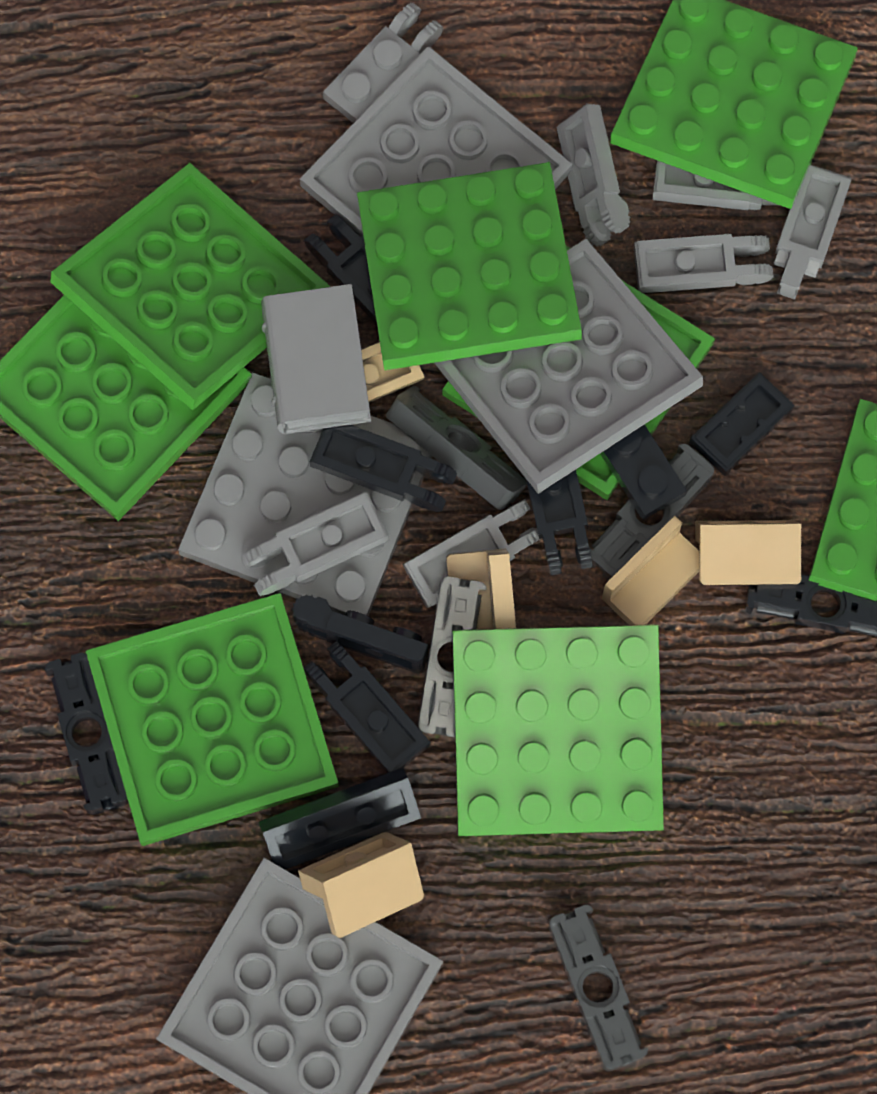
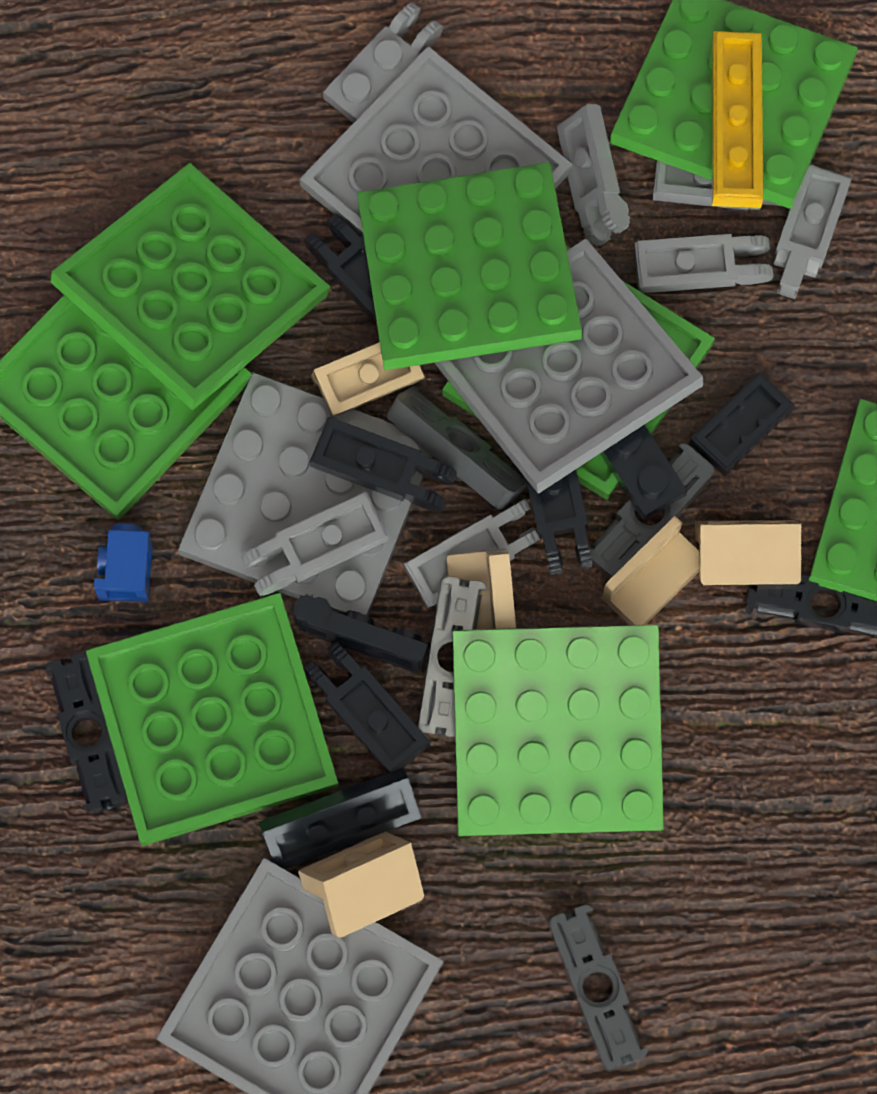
(125, 564): none -> blue brick
(315, 359): light grey piece -> none
(737, 119): none -> yellow tile

